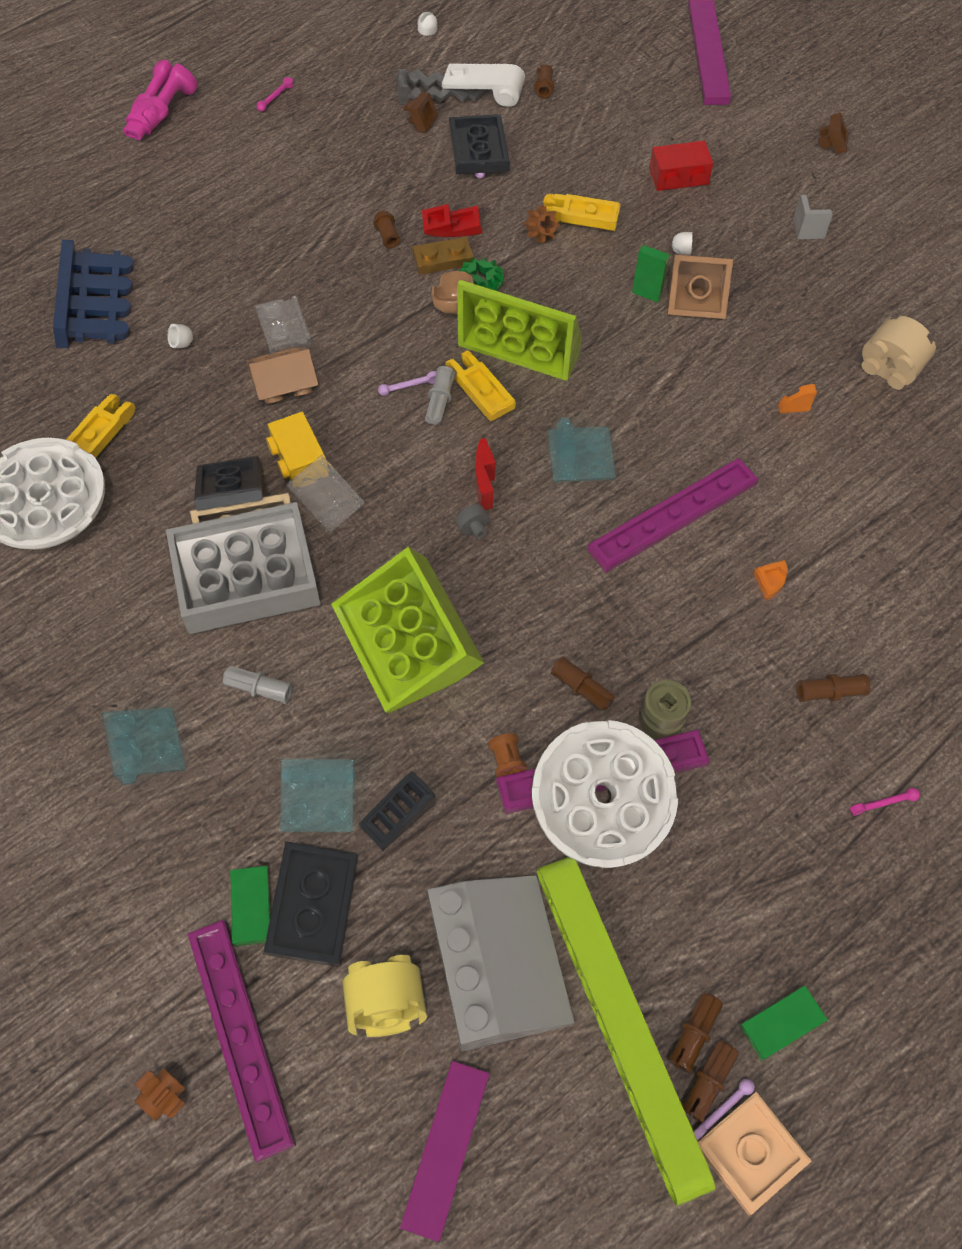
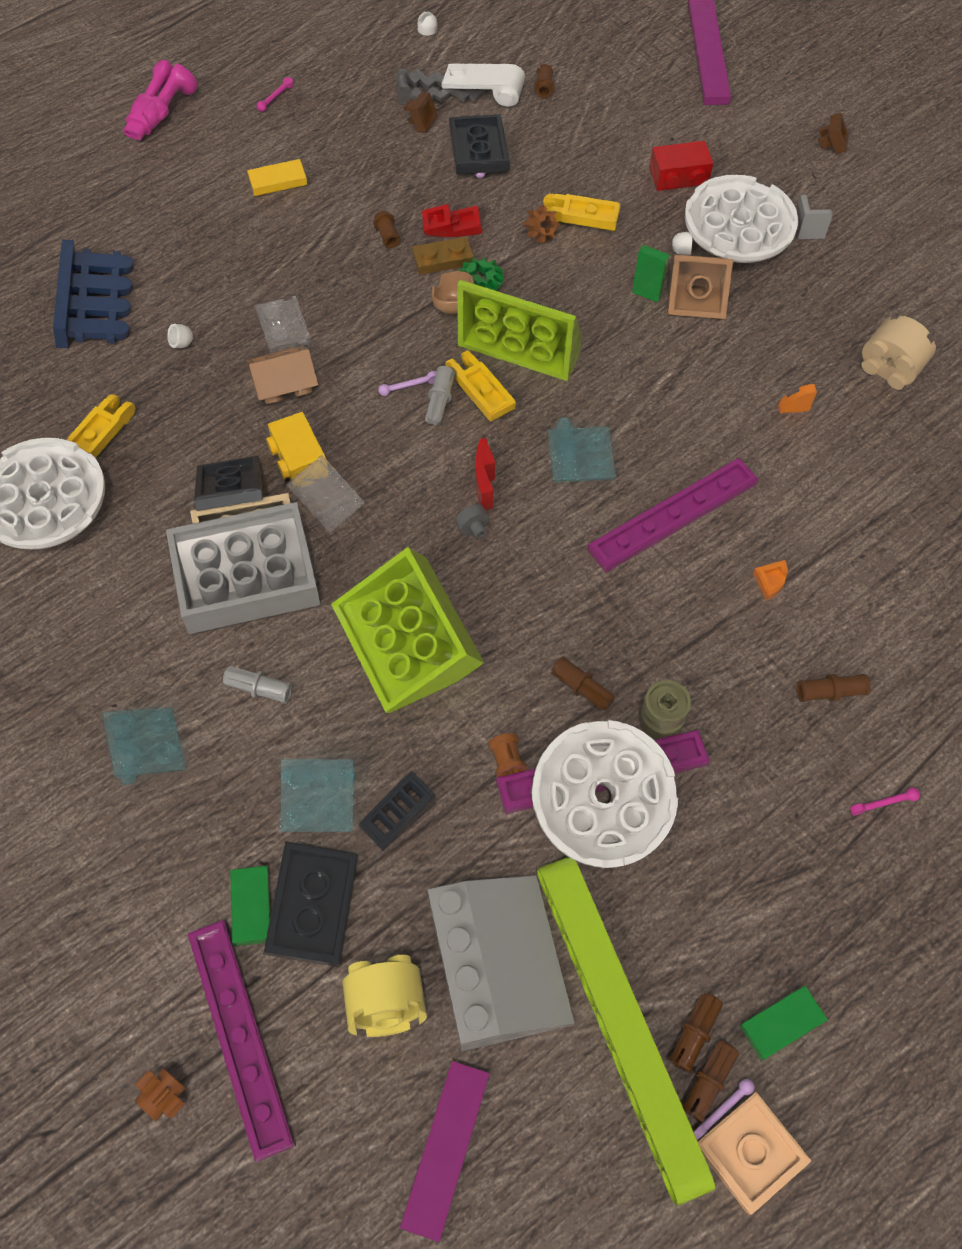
(277, 177): none -> yellow tile
(741, 218): none -> white brick

